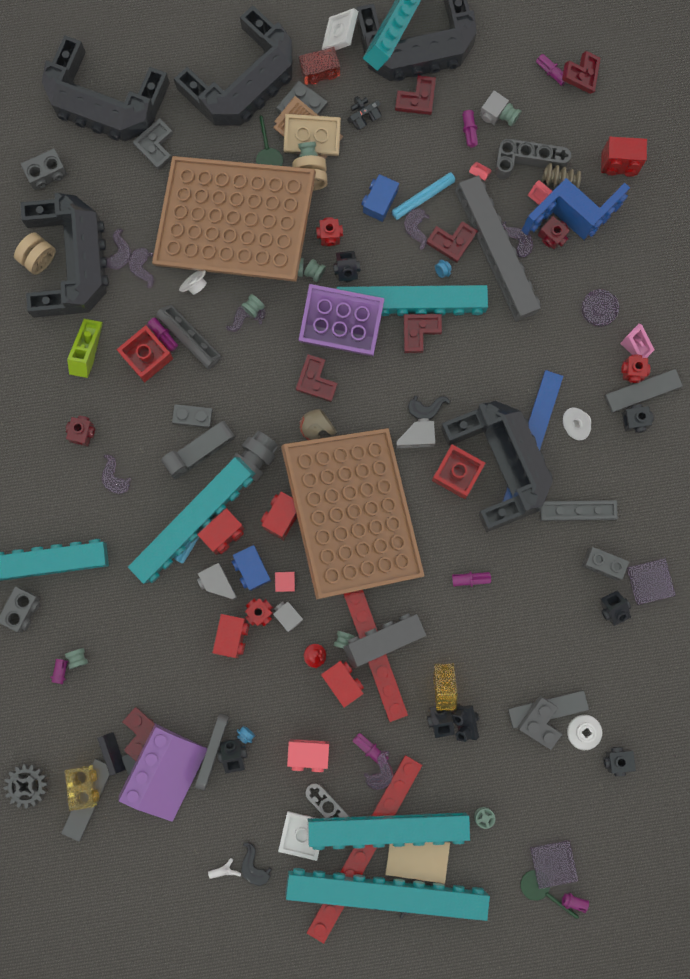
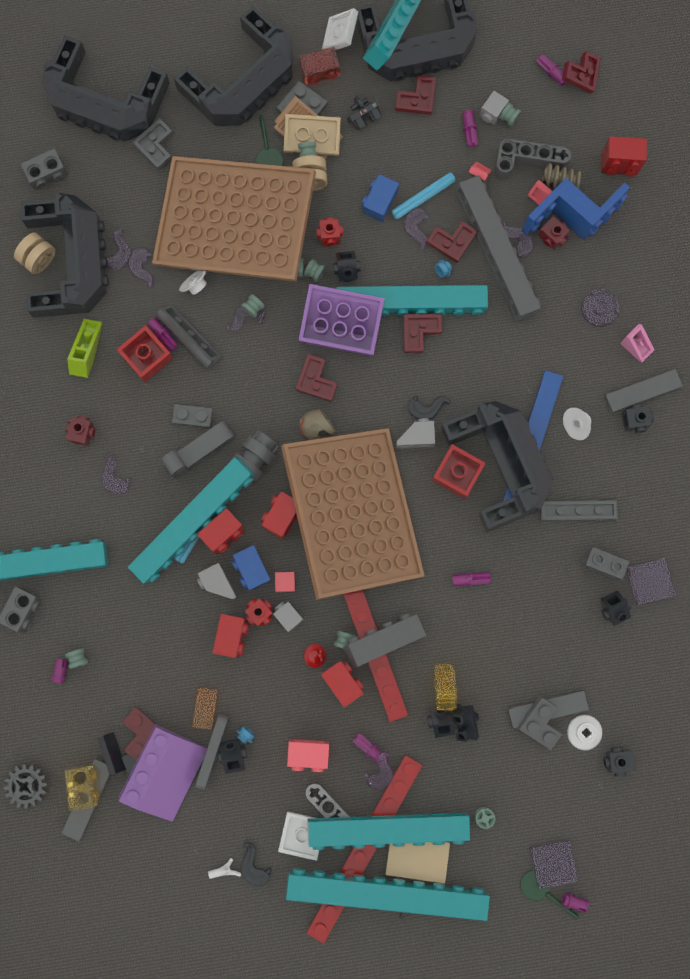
(205, 708): none -> clear orange tile
(630, 371): red brick -> none

